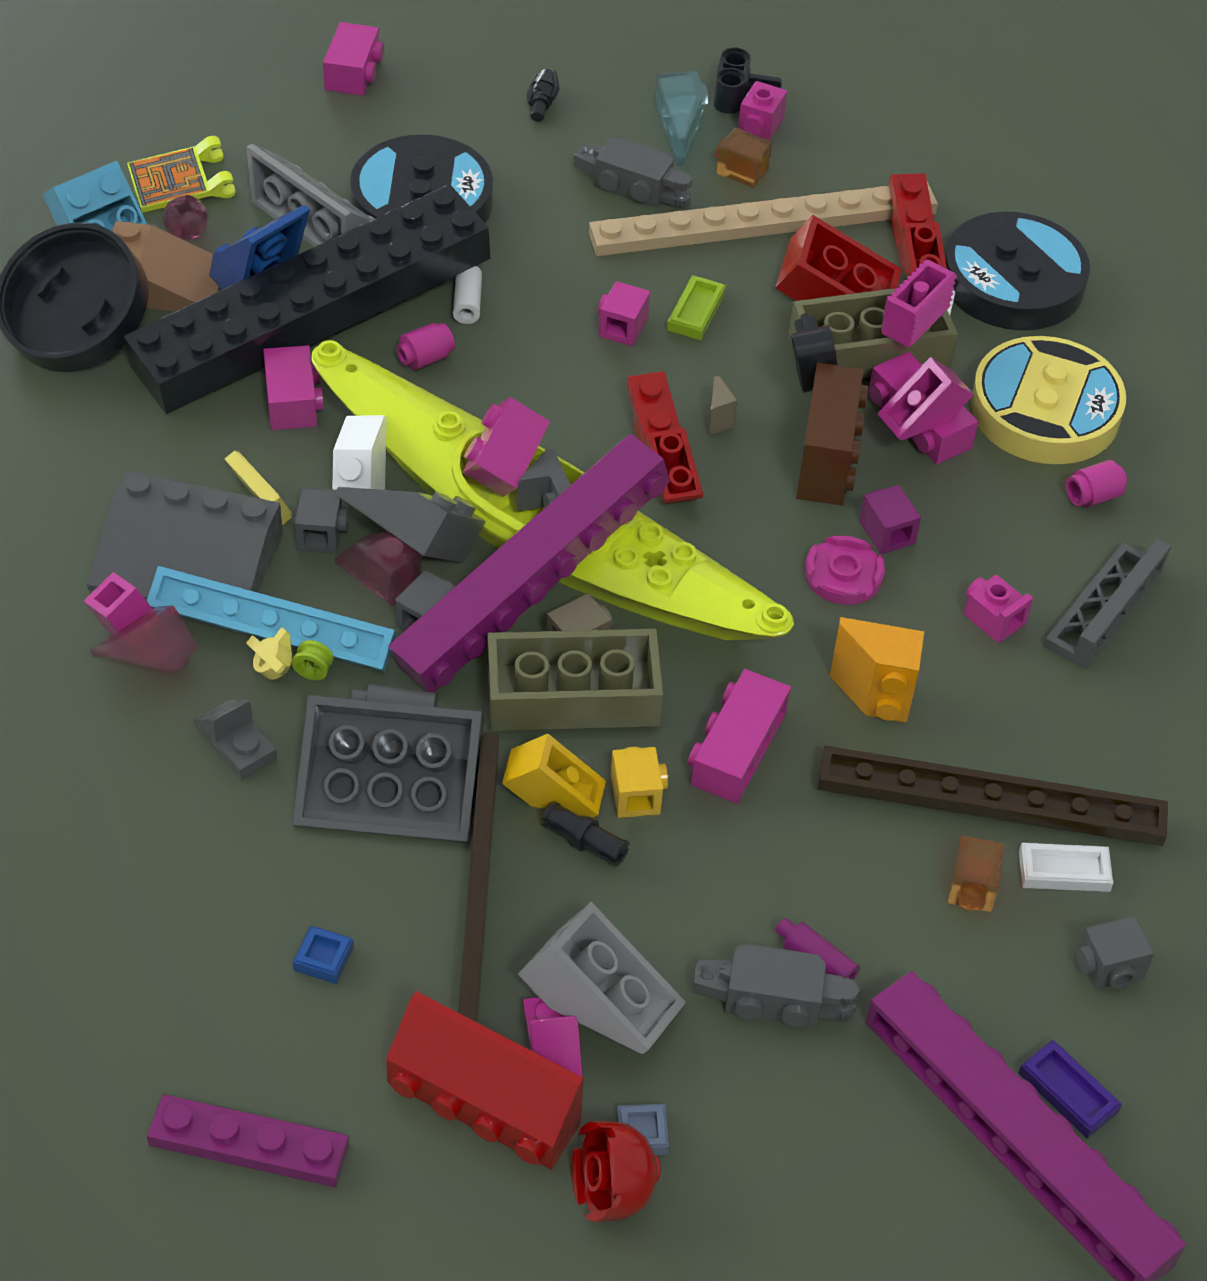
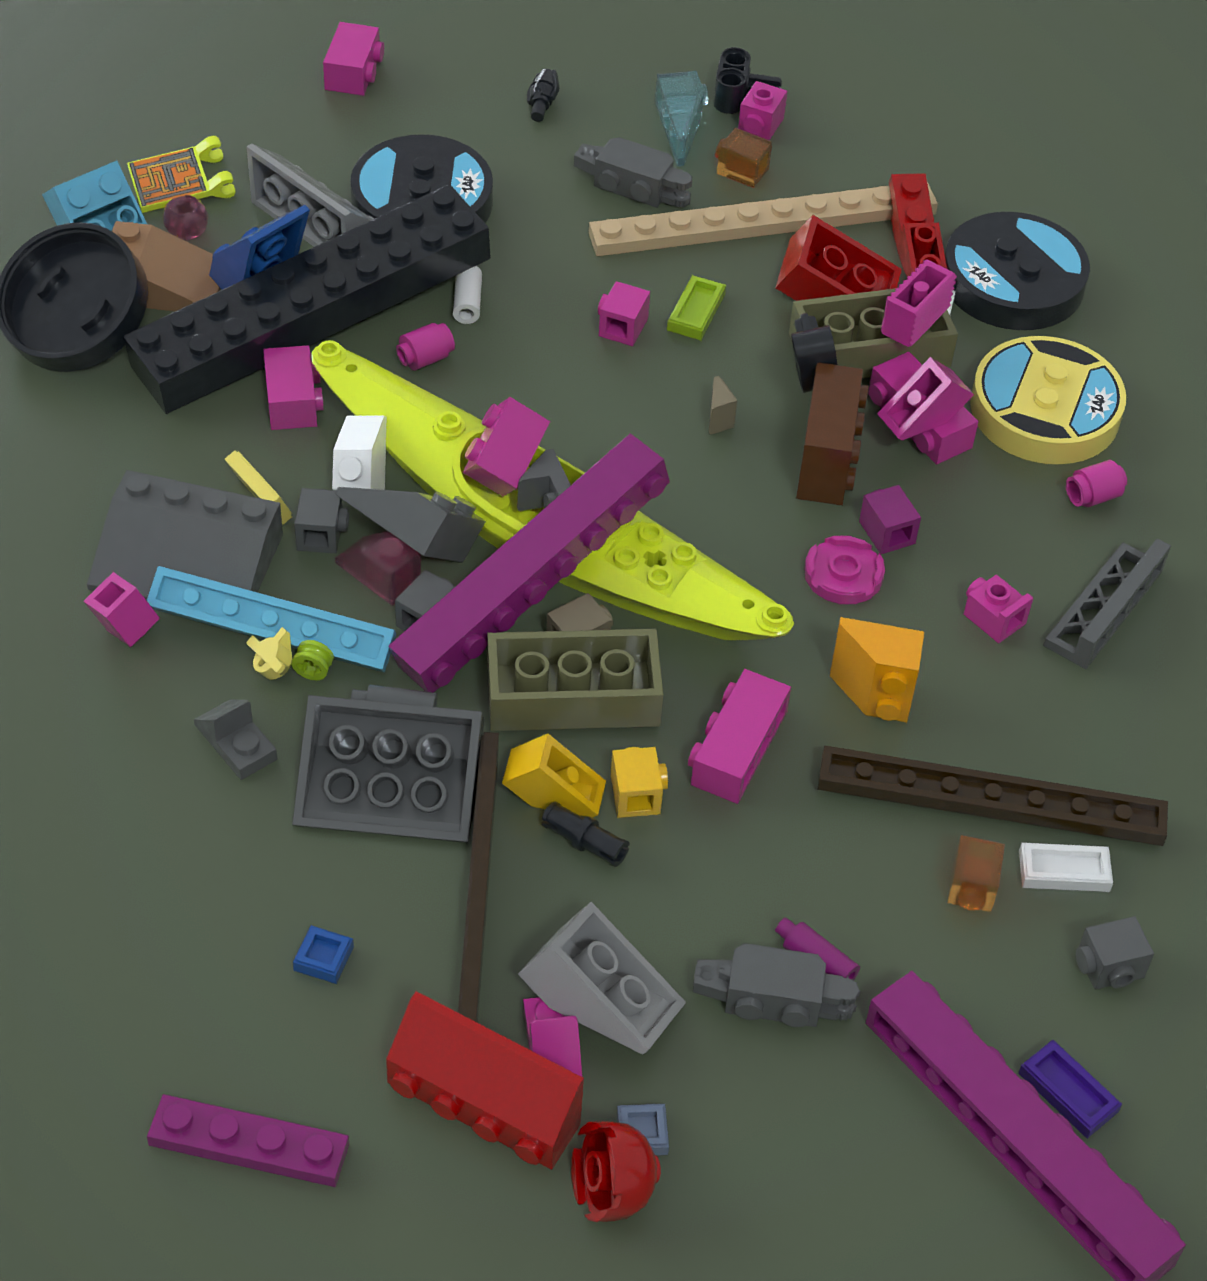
(150, 643): clear pink slope -> none
(660, 430): red slope -> none

